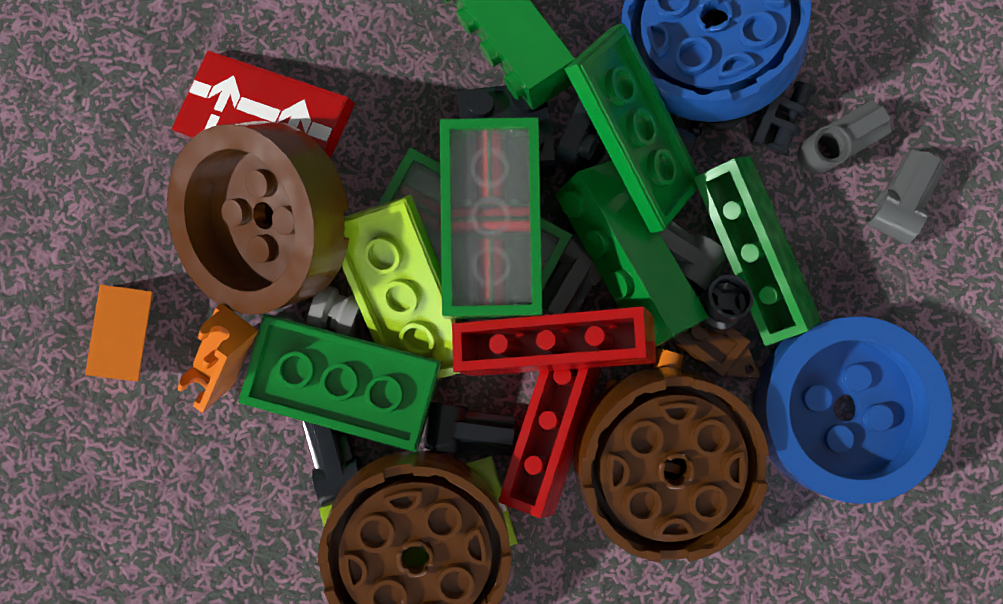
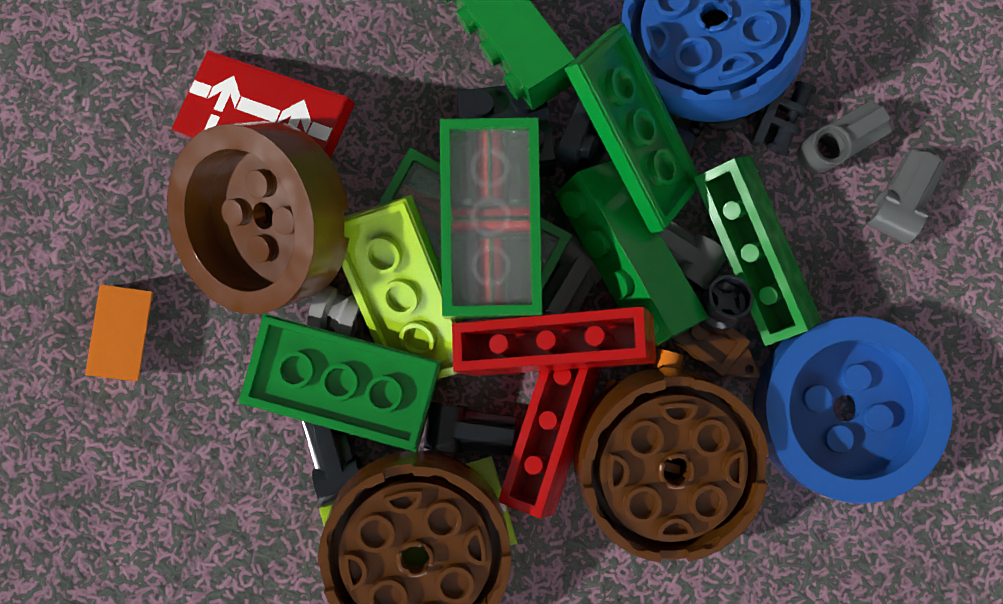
(220, 356): orange hinge -> none

